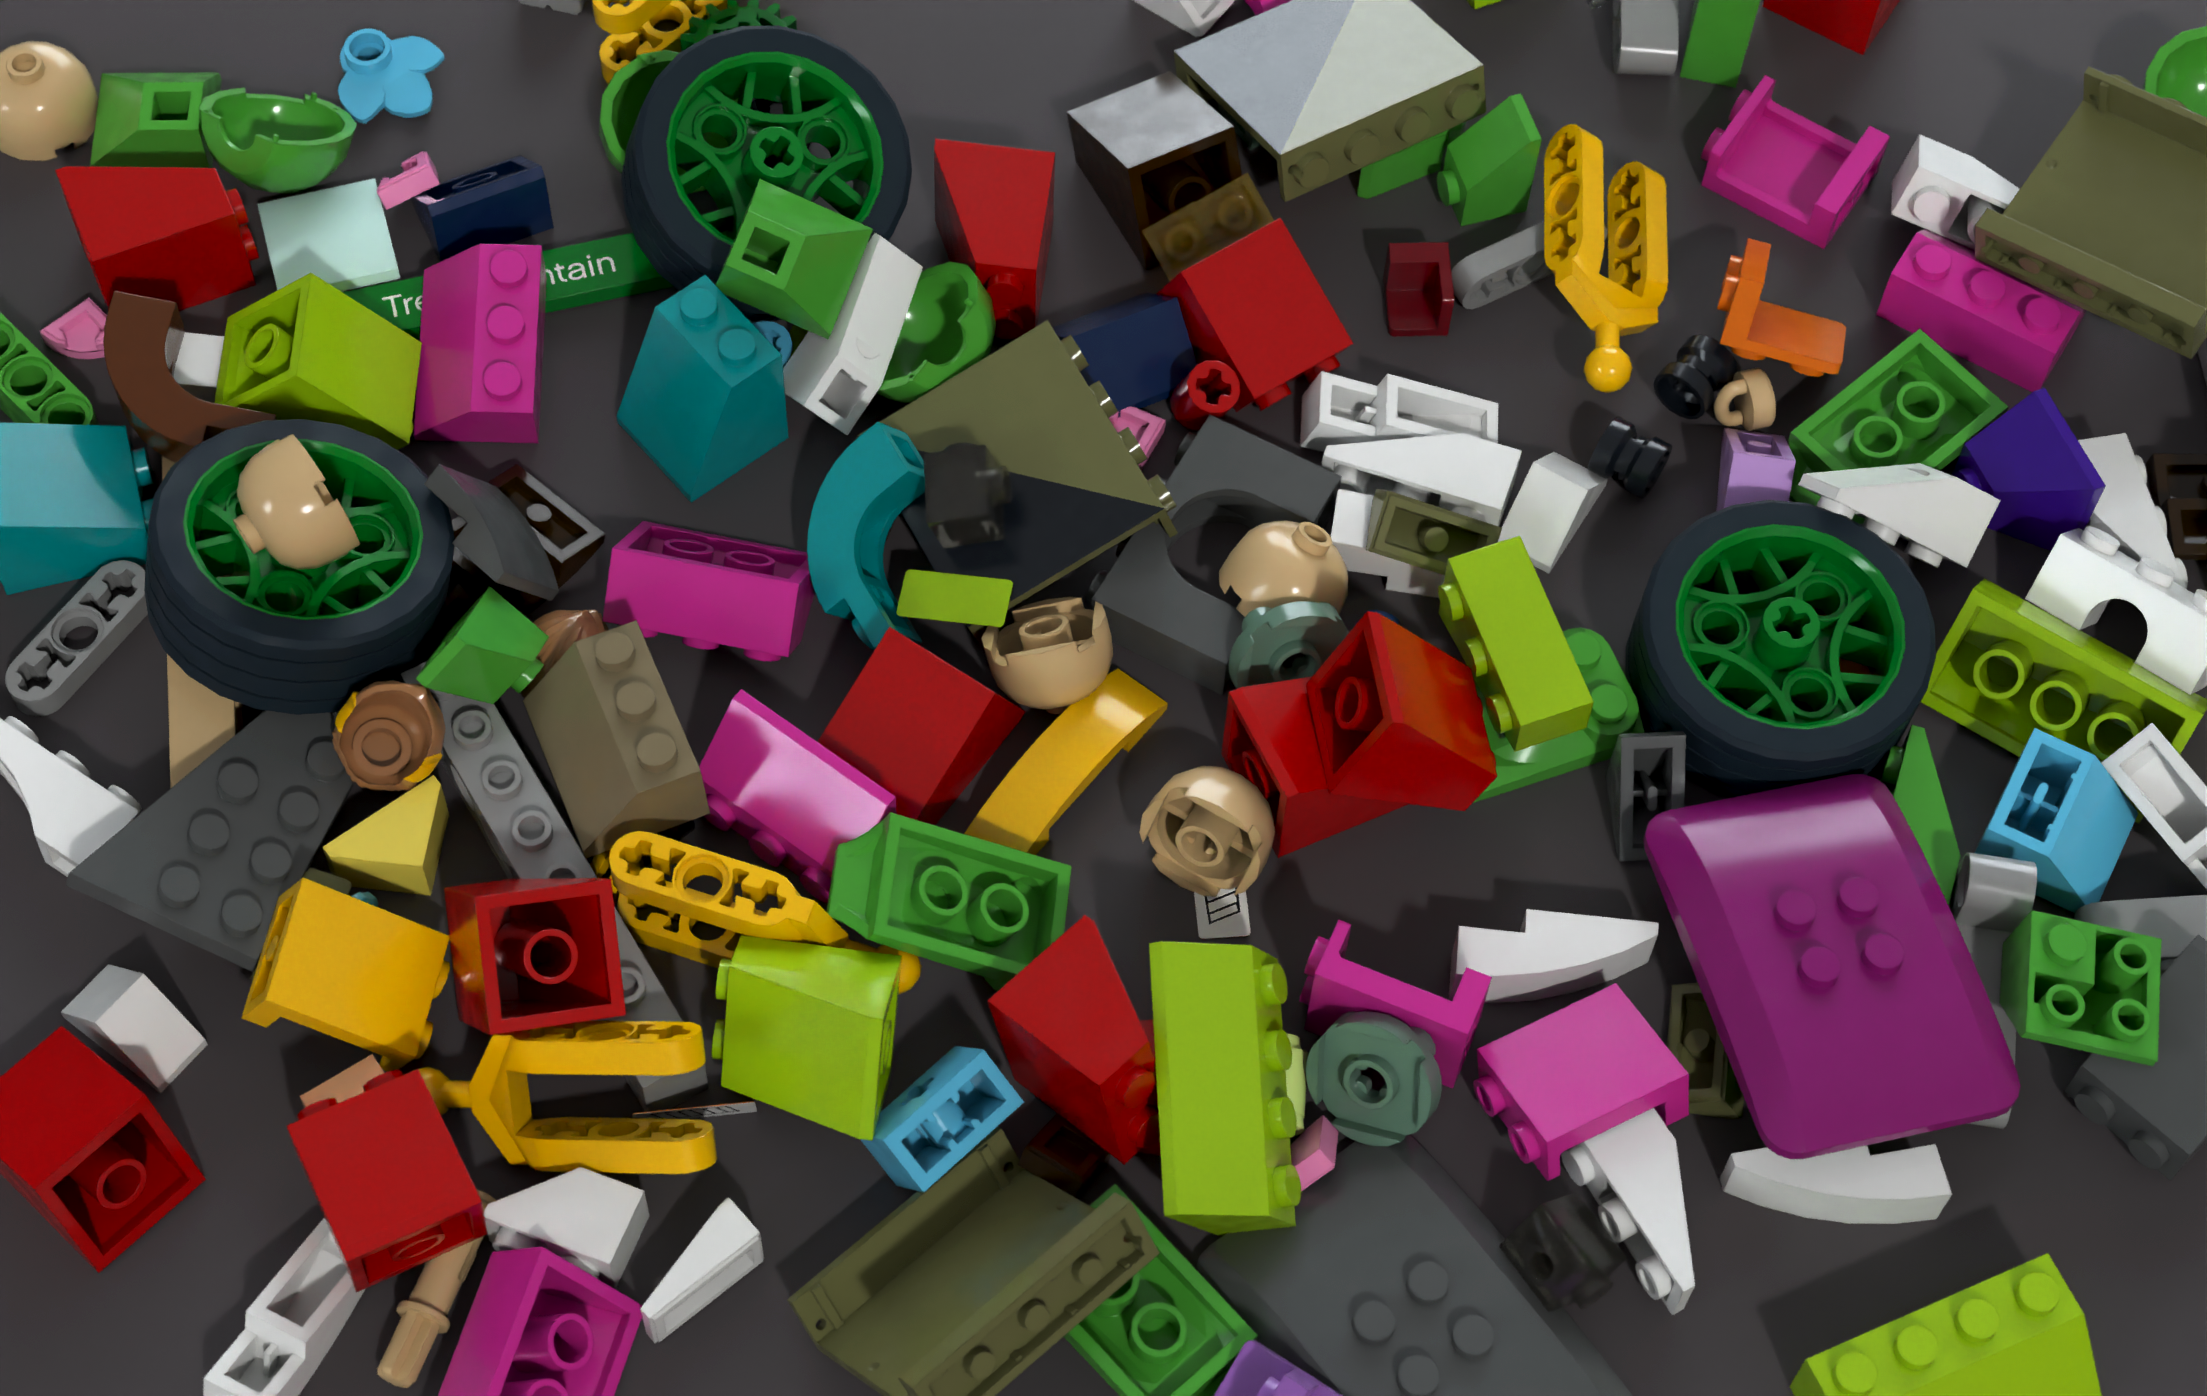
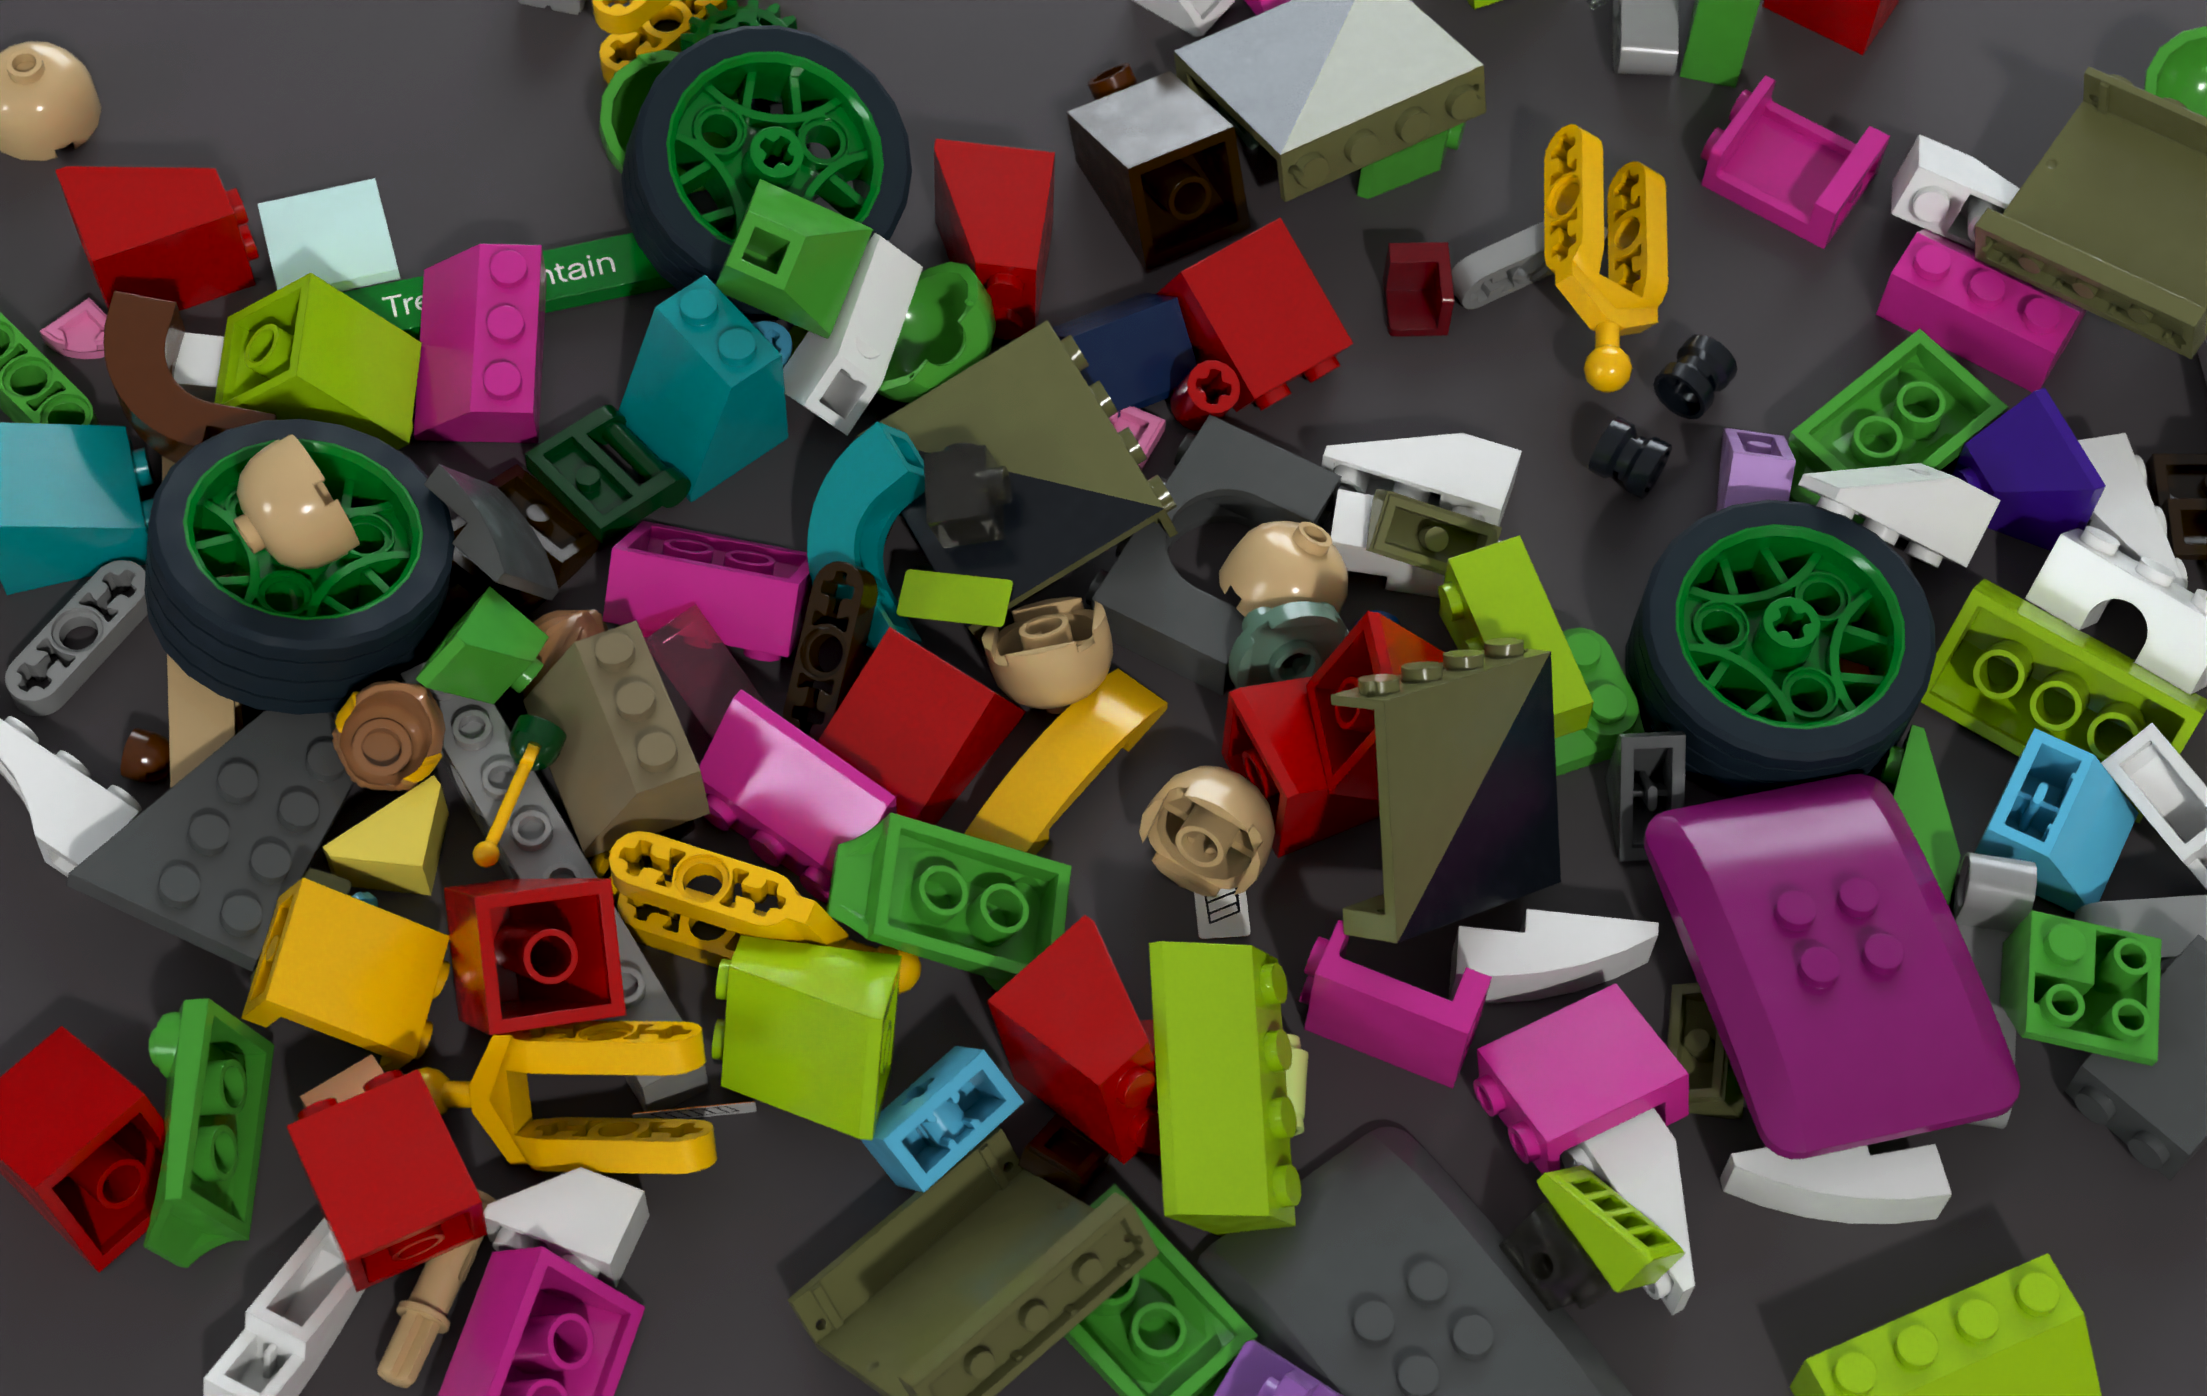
(135, 1025): white slope -> none
(145, 756): none -> reddish brown hinge
(152, 120): bright green slope -> none
(212, 1129): none -> bright green slope
(275, 139): bright green cylinder -> none
(391, 76): medium azure plate -> none
(417, 178): bright pink tile -> none
(485, 207): dark blue slope -> none
(533, 747): none -> hinge
(594, 485): none -> dark green plate
(699, 667): none -> clear pink slope
(710, 1265): white slope -> none
(815, 631): none -> dark brown beam
(1112, 81): none -> reddish brown hinge
(1207, 225): clear yellow slope -> none
(1315, 1151): bright pink tile -> none
(1355, 412): white slope -> none
(1393, 1049): sand green plate -> none
(1460, 787): none -> olive panel
(1492, 165): bright green slope -> none
(1551, 507): white slope -> none
(1611, 1230): none -> lime slope
(1752, 399): tan tile -> none
(1769, 330): orange bracket -> none

